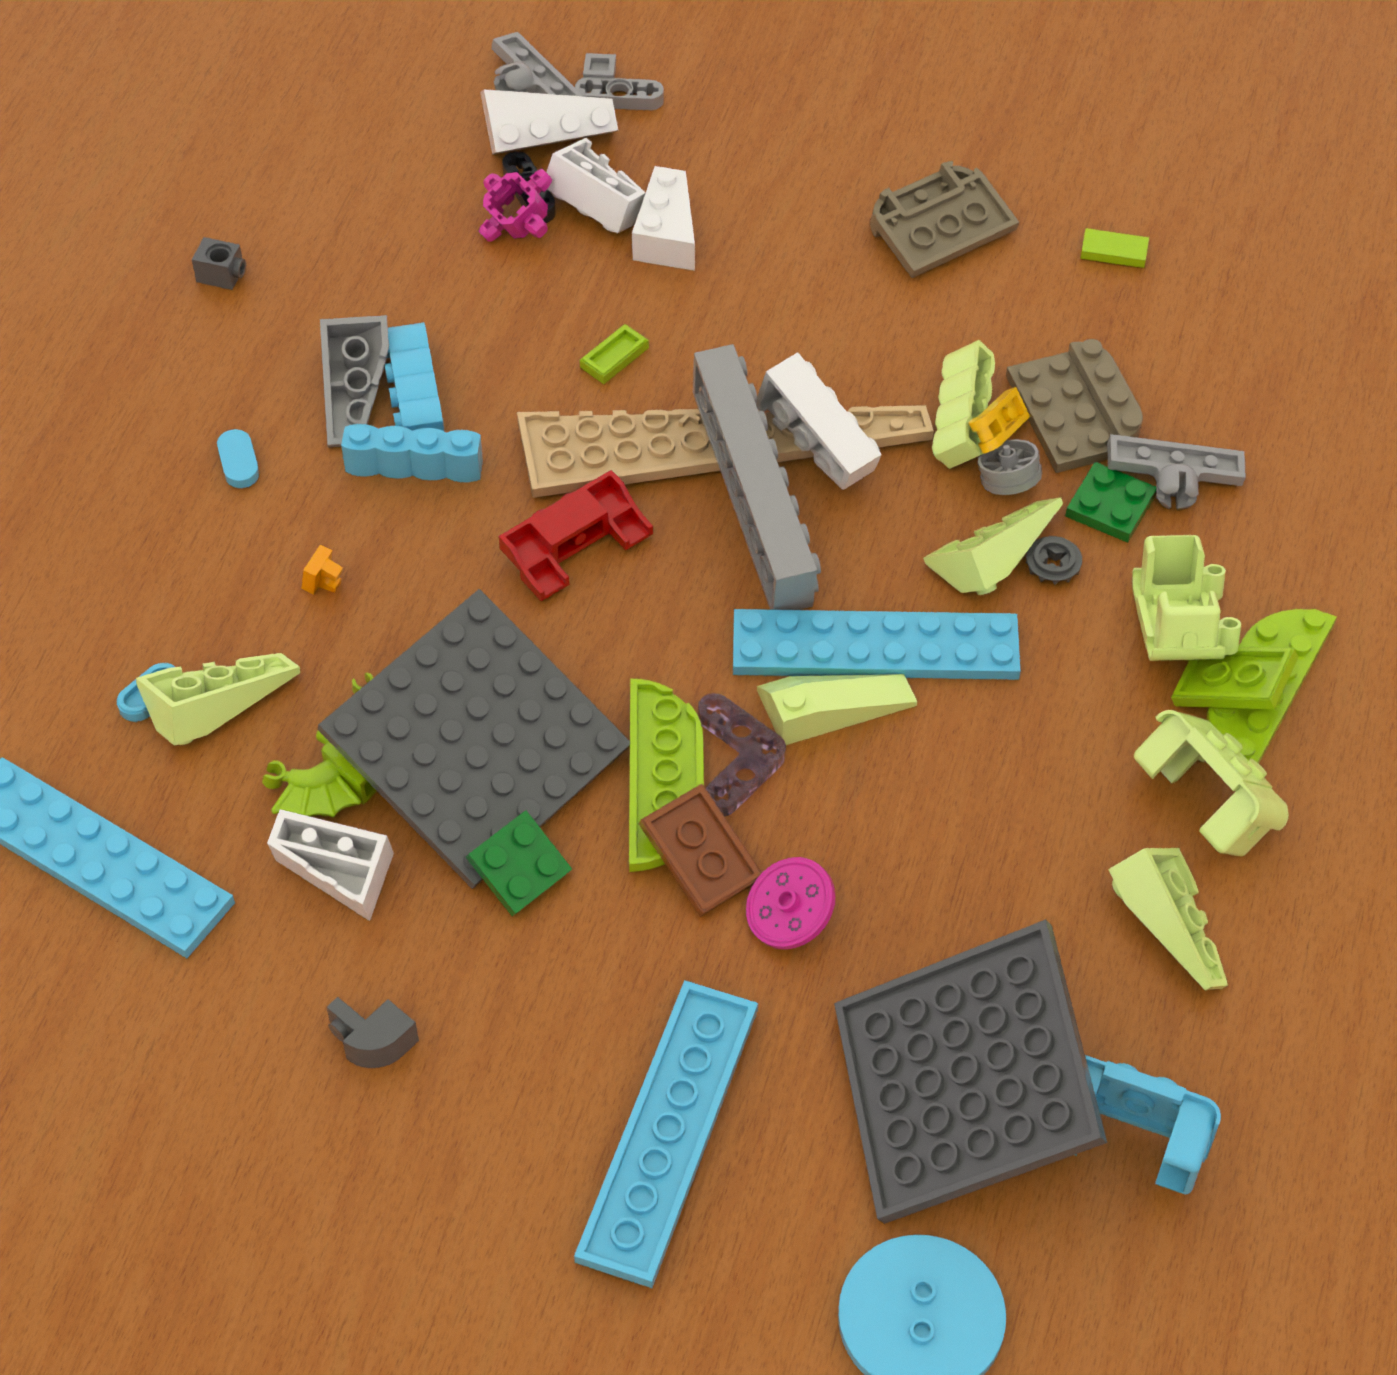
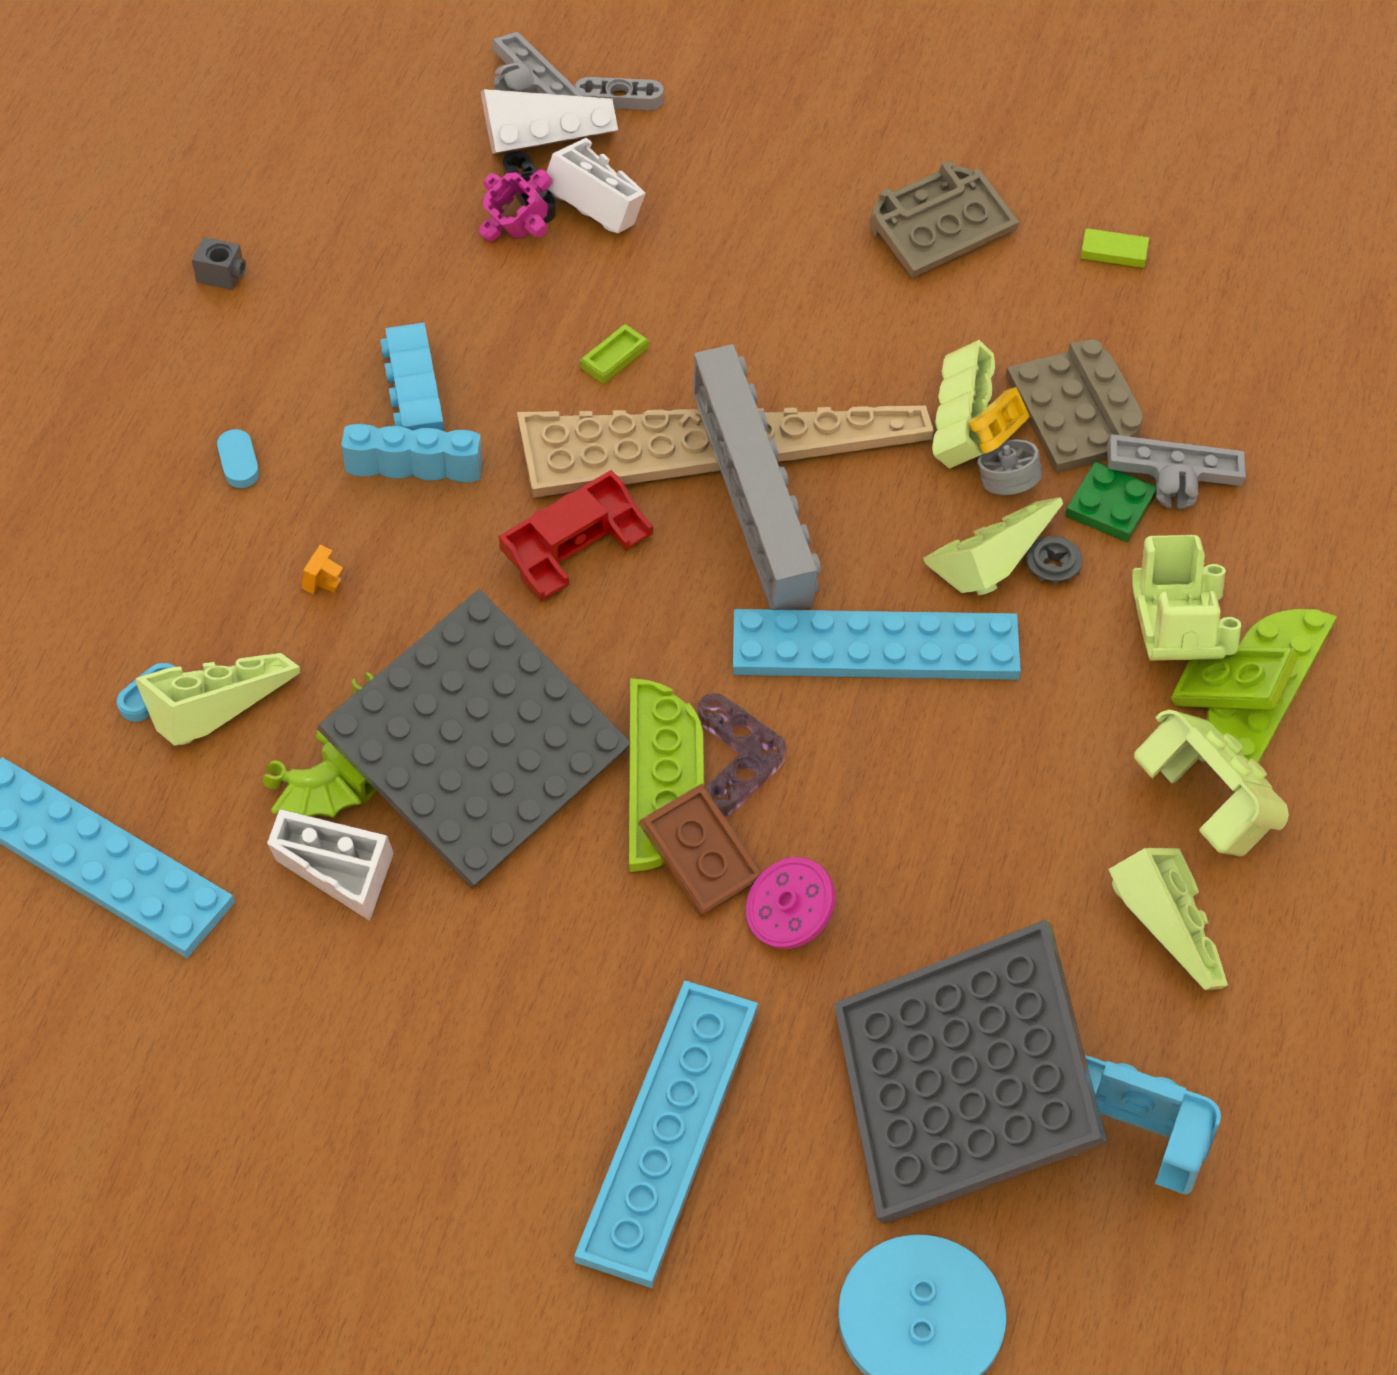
(352, 369): light grey wedge -> none
(373, 1041): dark grey brick -> none
(518, 863): green plate -> none
(599, 65): light grey plate -> none
(664, 222): white wedge -> none
(817, 421): white wedge -> none
(821, 704): yellowish green wedge -> none

